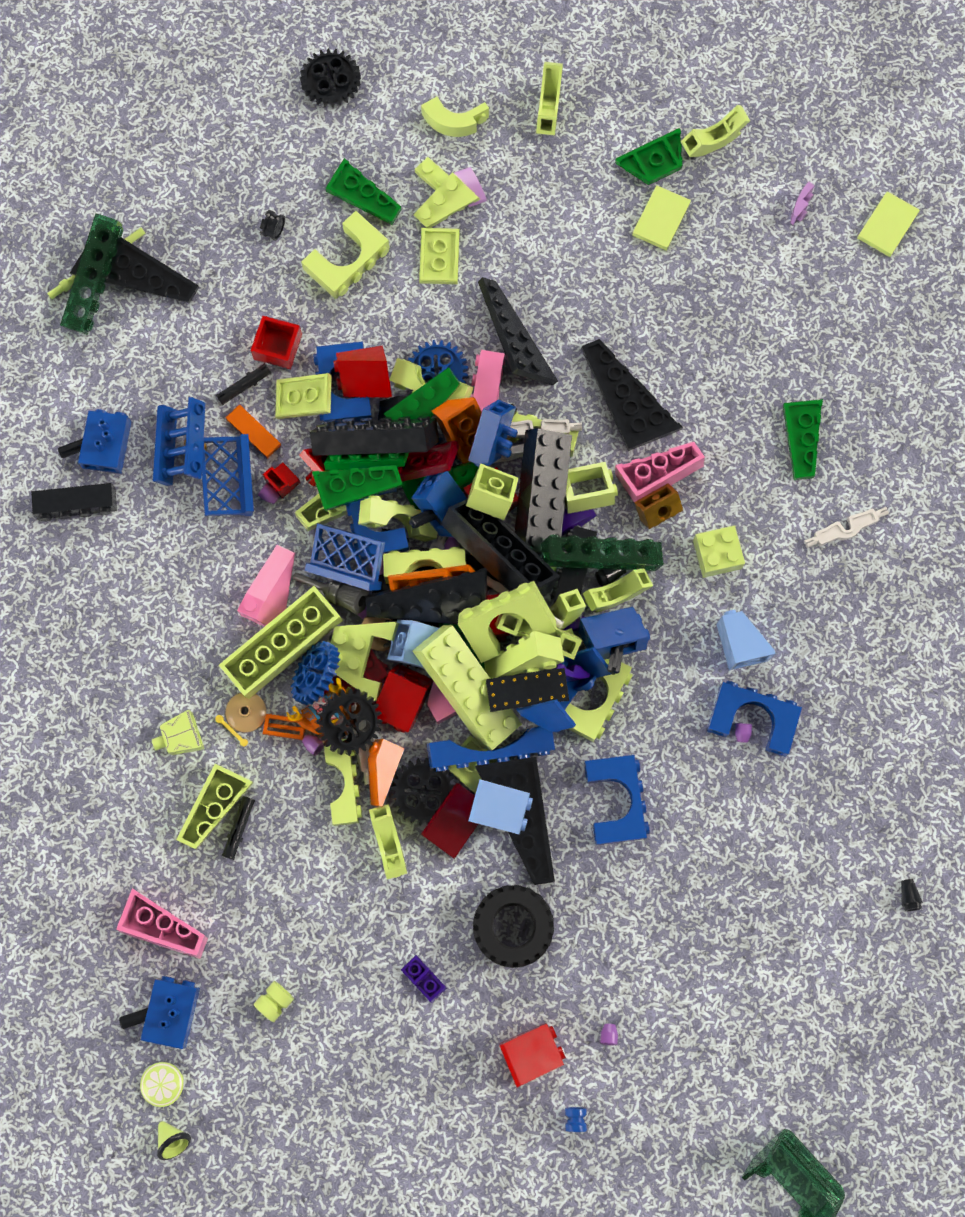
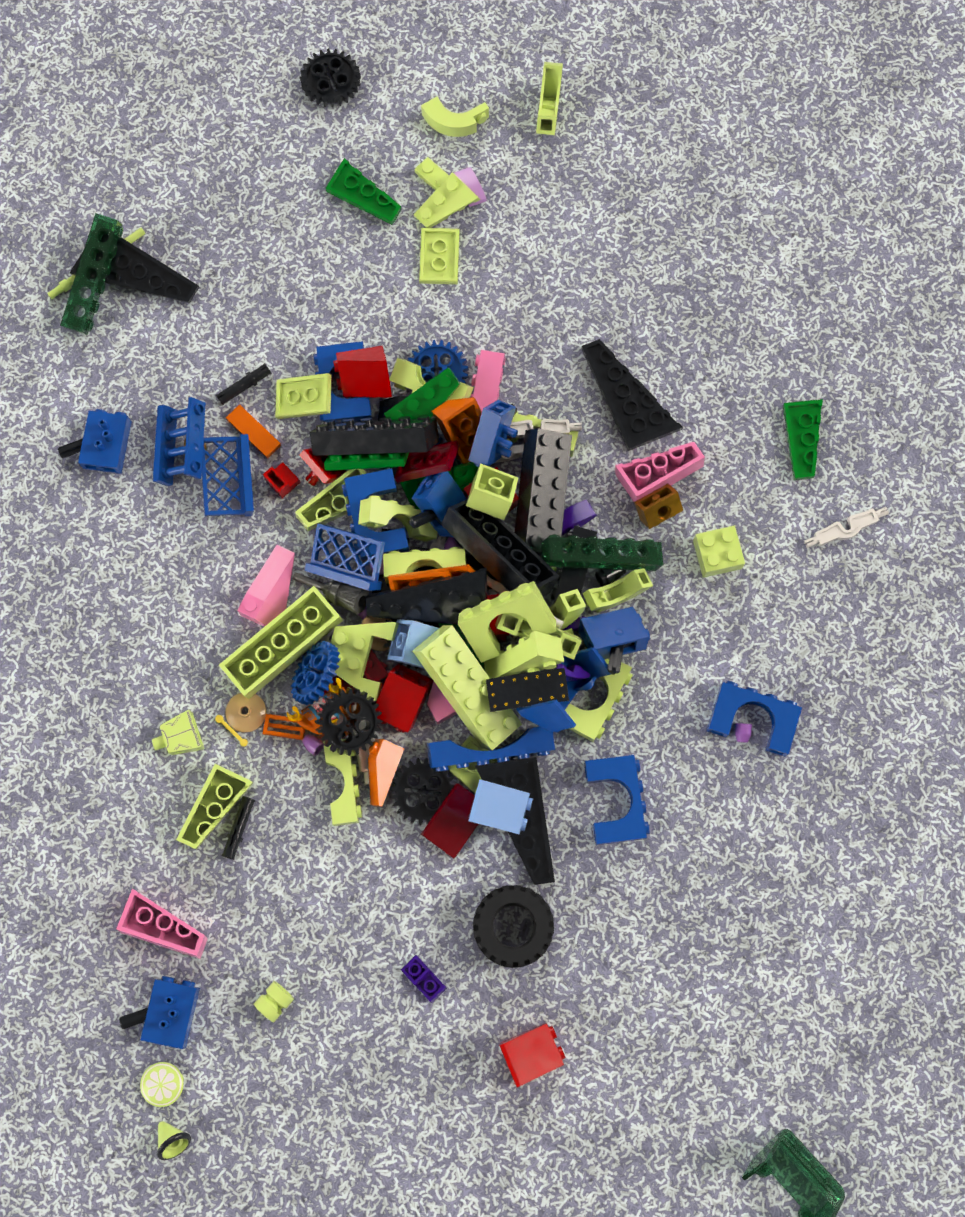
(74, 501): black brick -> none
(269, 494): medium lavender hose -> none
(272, 225): black wheel -> none
(276, 342): red piece -> none
(338, 278): yellowish green arch -> none
(347, 486): green wing -> none
(388, 841): yellowish green arch -> none
(516, 342): black wing -> none
(576, 1122): blue wheel -> none
(593, 499): yellowish green window -> none
(609, 1035): medium lavender hose -> none
(655, 159): green wing -> none
(661, 217): yellowish green tile -> none
(704, 141): yellowish green arch -> none
(742, 641): light blue slope -> none
(799, 211): lavender slope -> none
(888, 224): yellowish green tile -> none
(910, 896): black cone -> none

